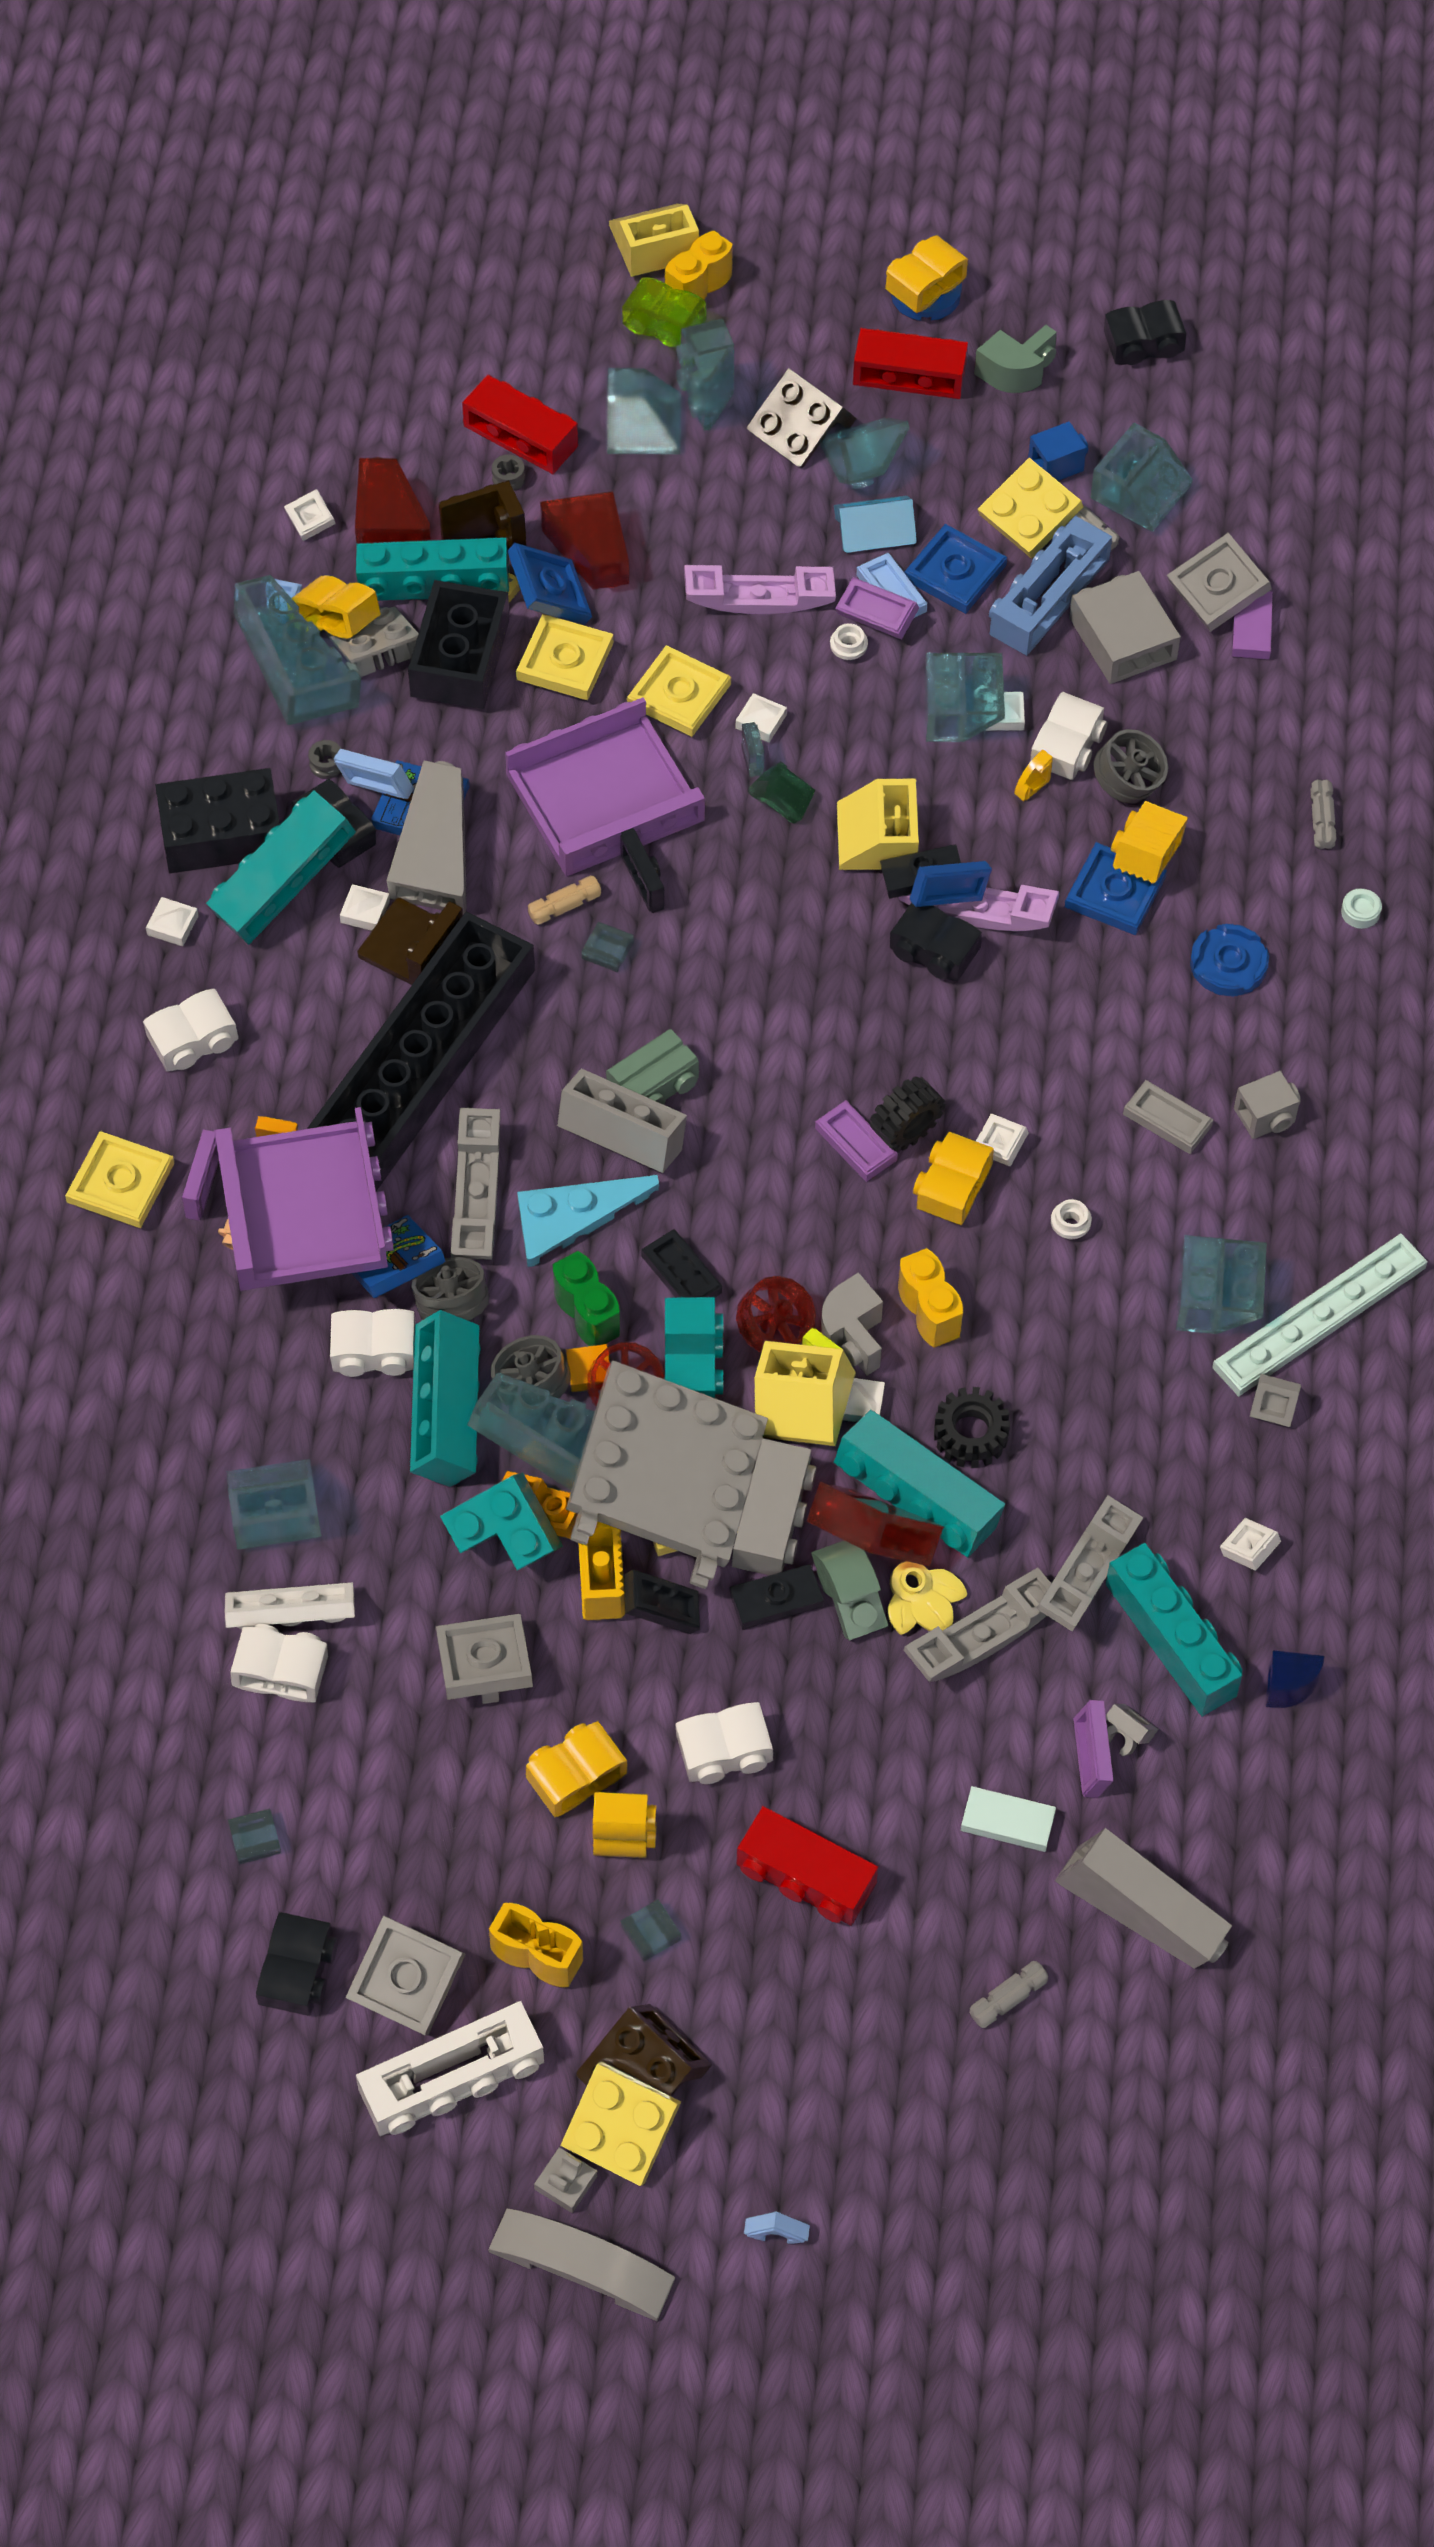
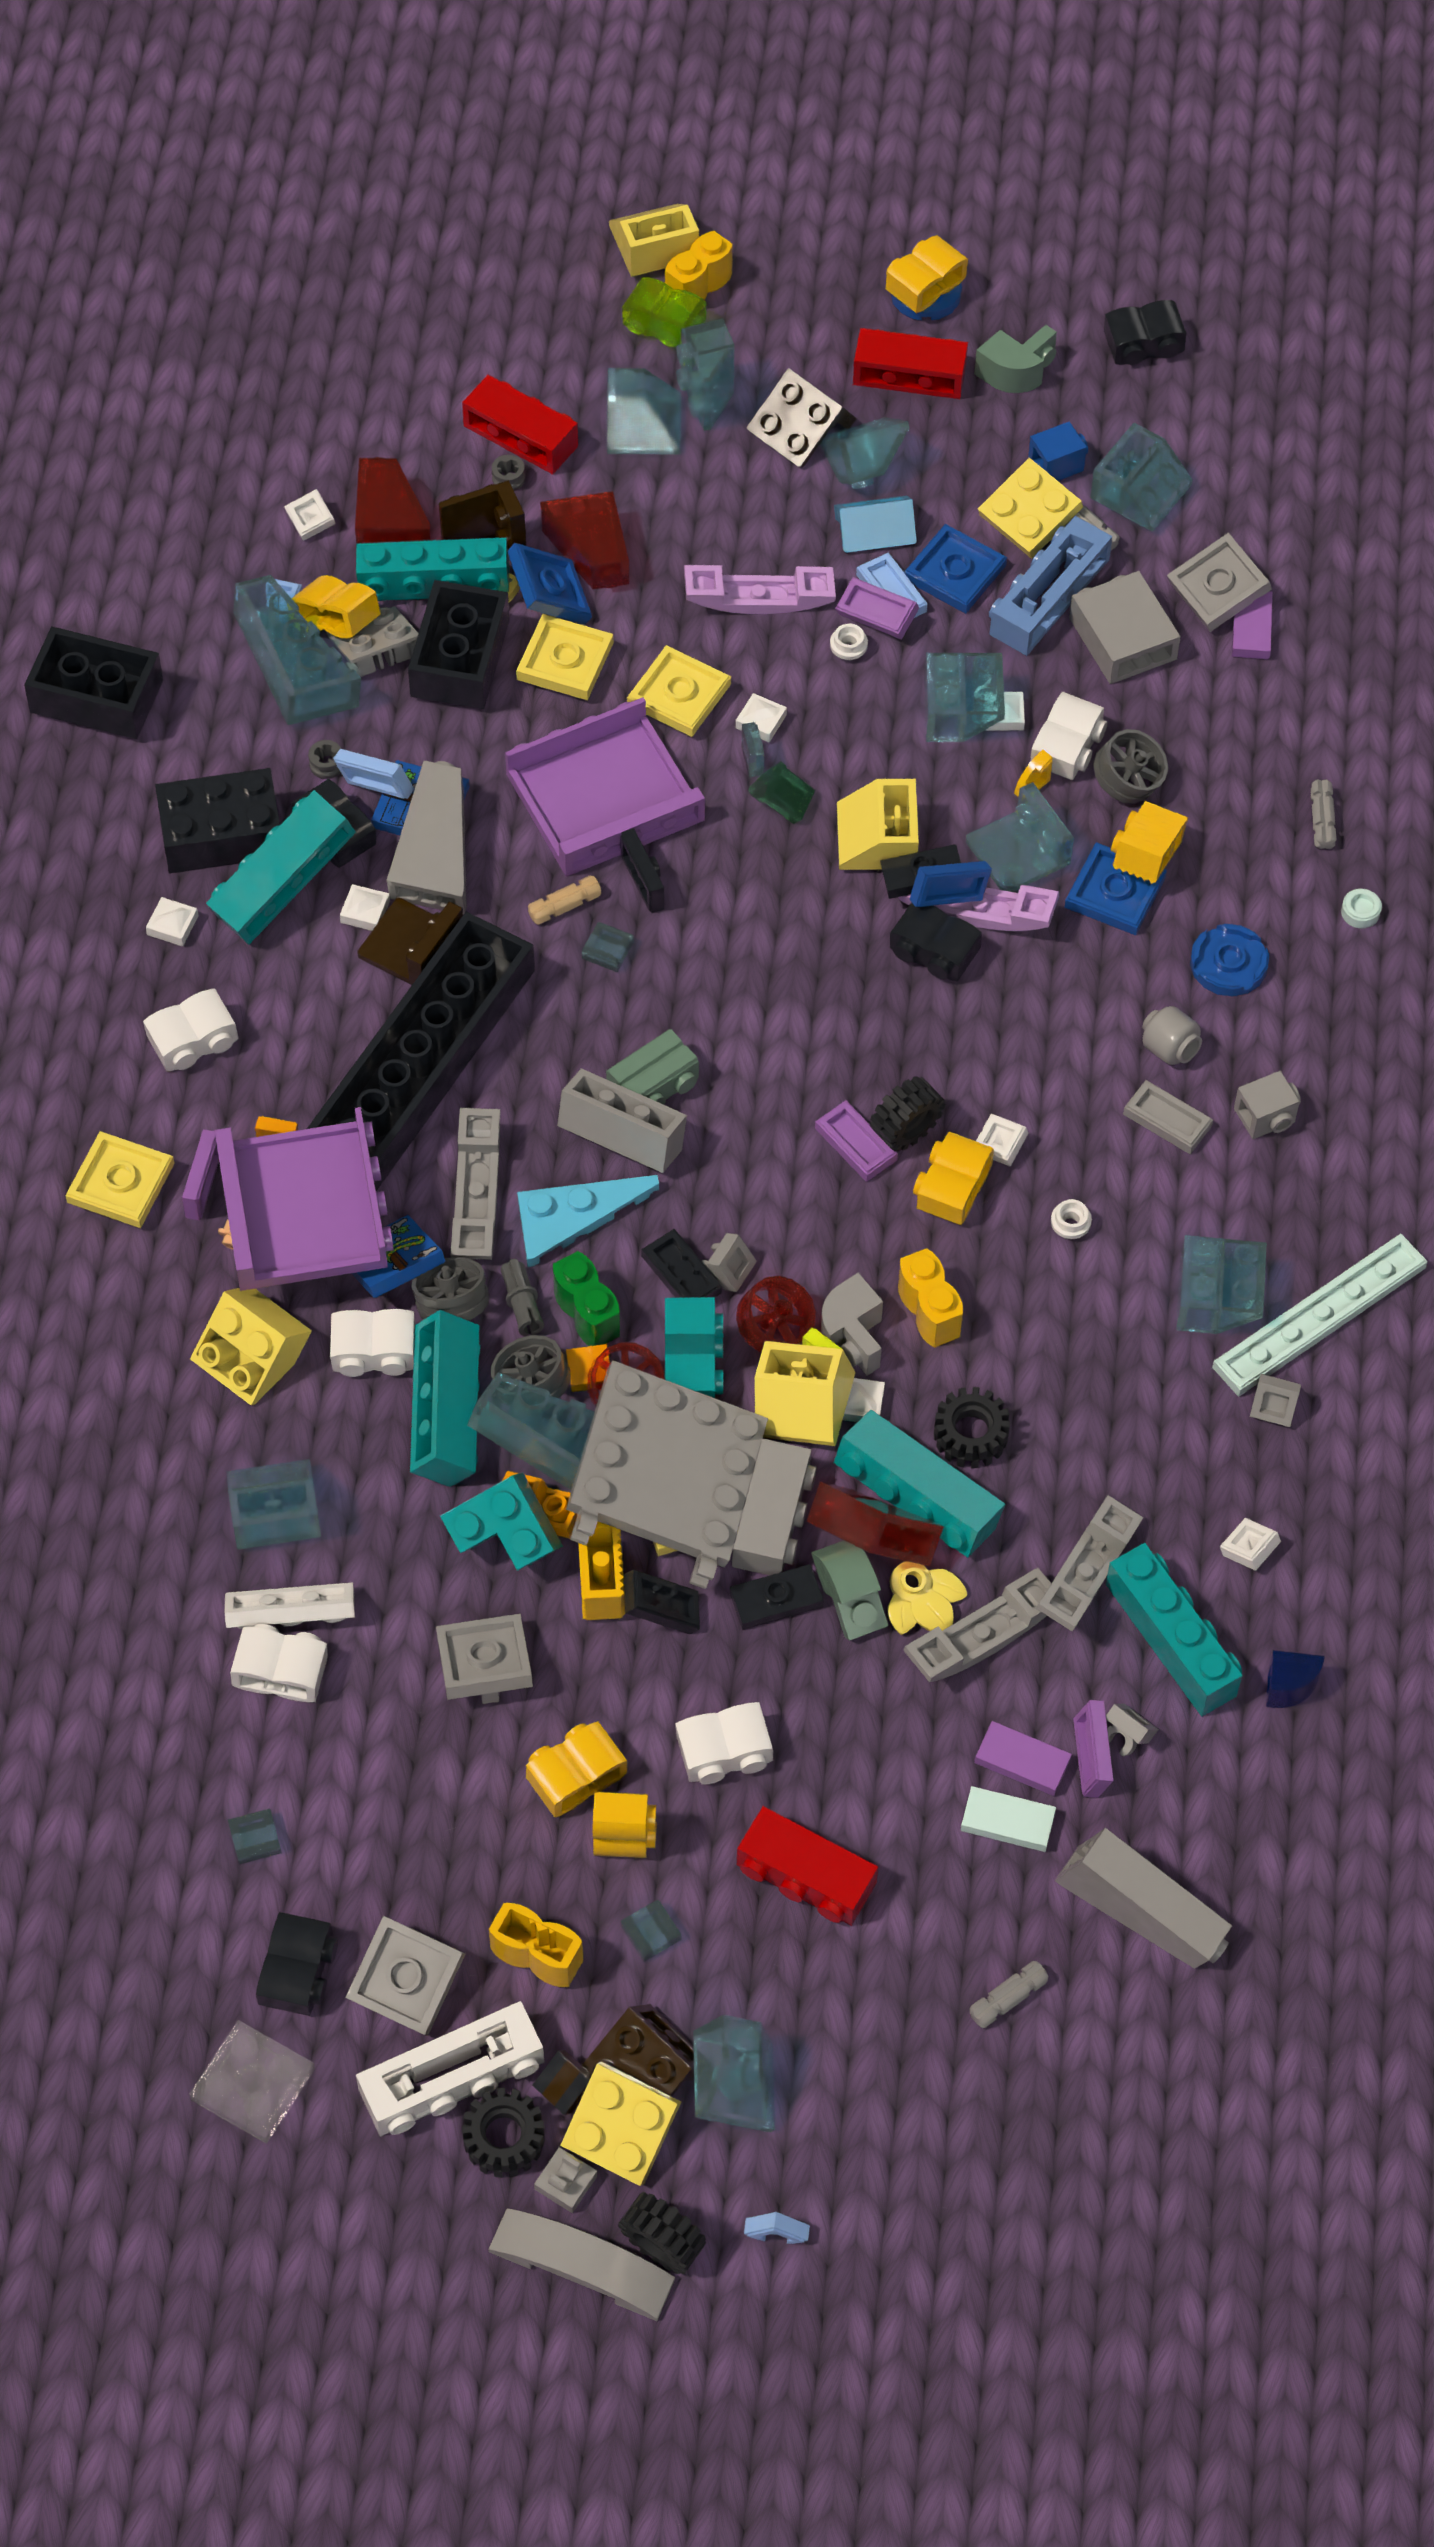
(94, 682): none -> black brick
(249, 1343): none -> light yellow slope
(252, 2081): none -> clear plate
(503, 2106): none -> black tyre
(522, 1297): none -> dark grey axle
(563, 2082): none -> tile
(662, 2233): none -> black tyre
(730, 1262): none -> light grey tile
(734, 2073): none -> clear light blue slope
(1023, 1758): none -> medium lavender tile
(1024, 842): none -> clear light blue bracket
(1171, 1035): none -> light grey head

